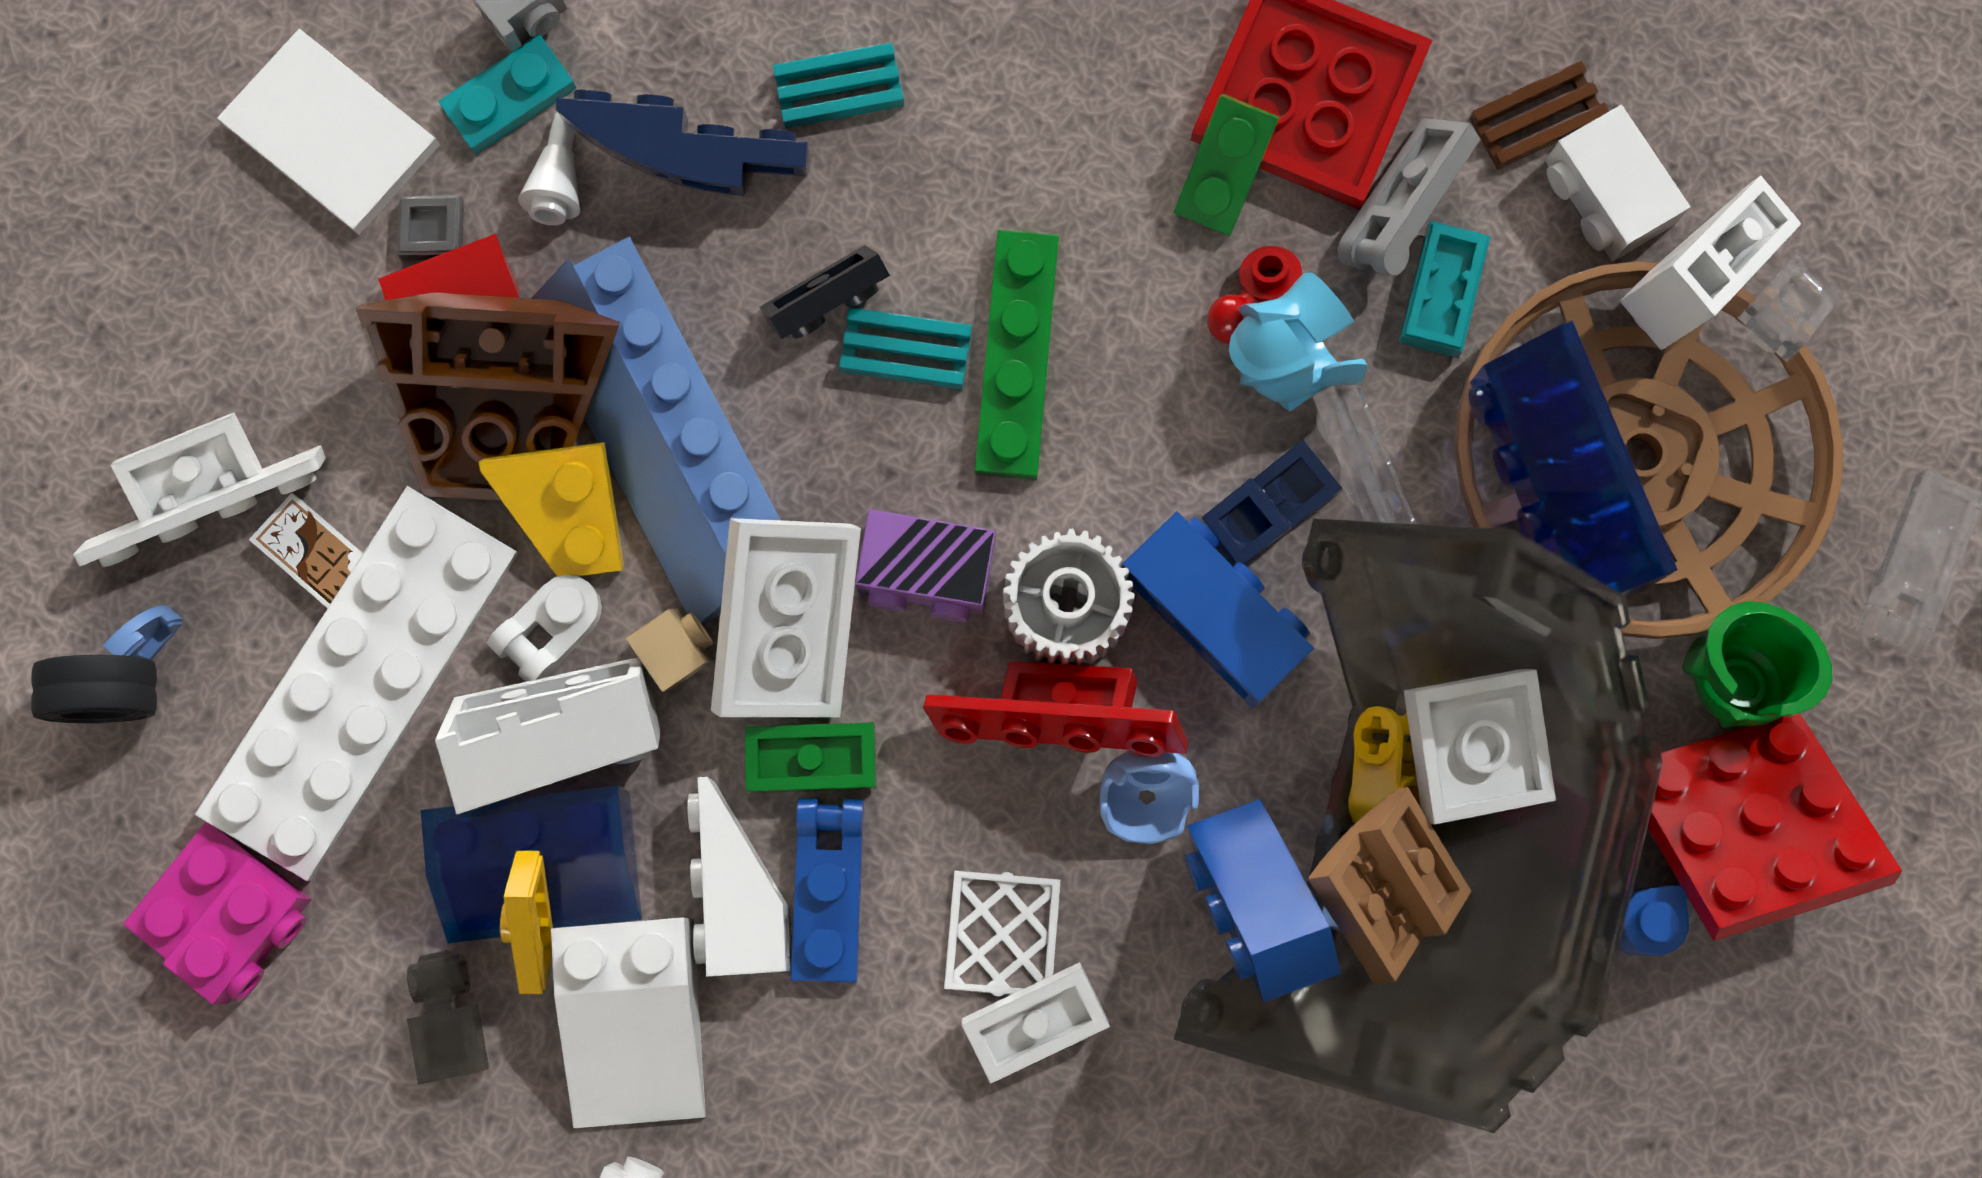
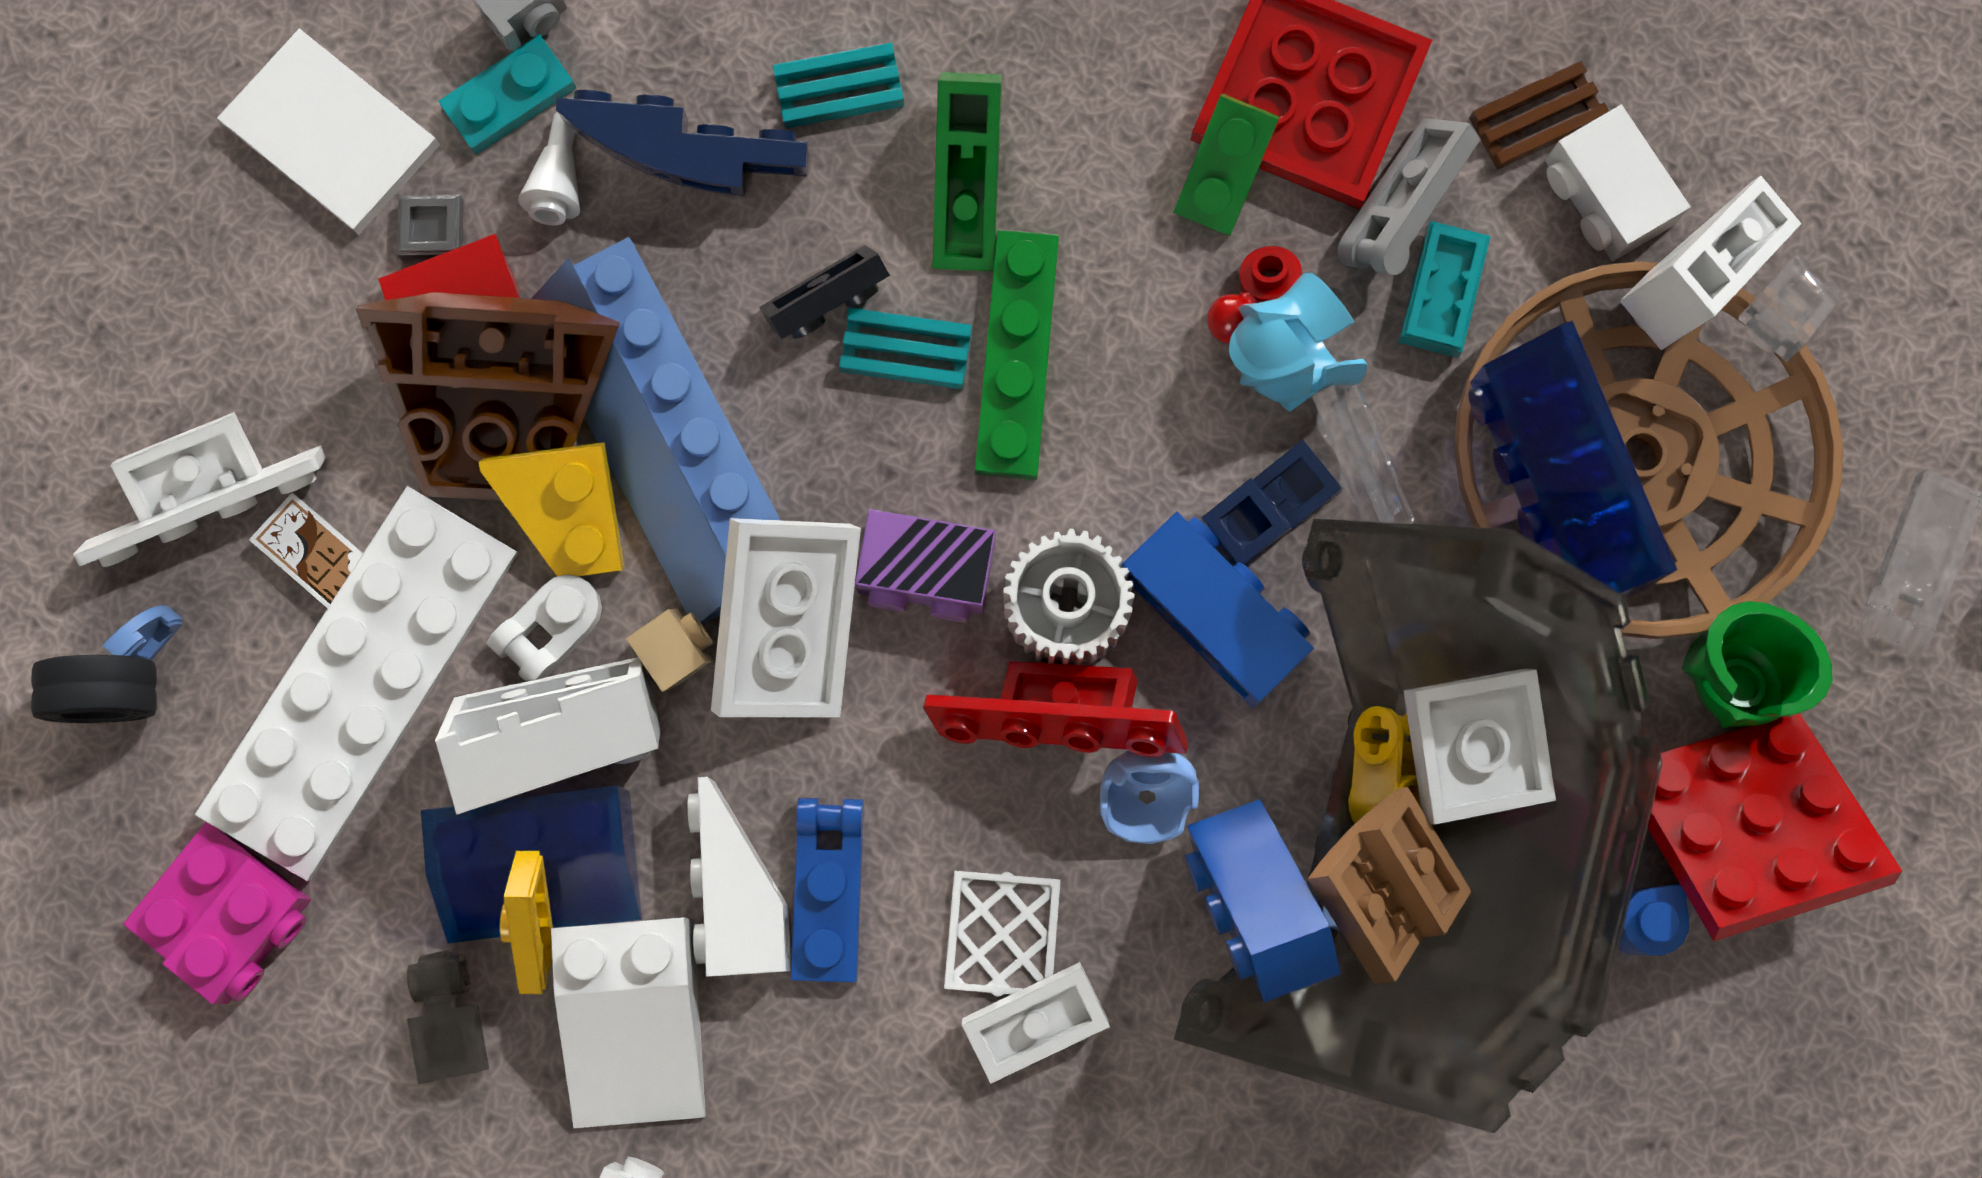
(810, 757): green plate -> none
(966, 170): none -> green slope

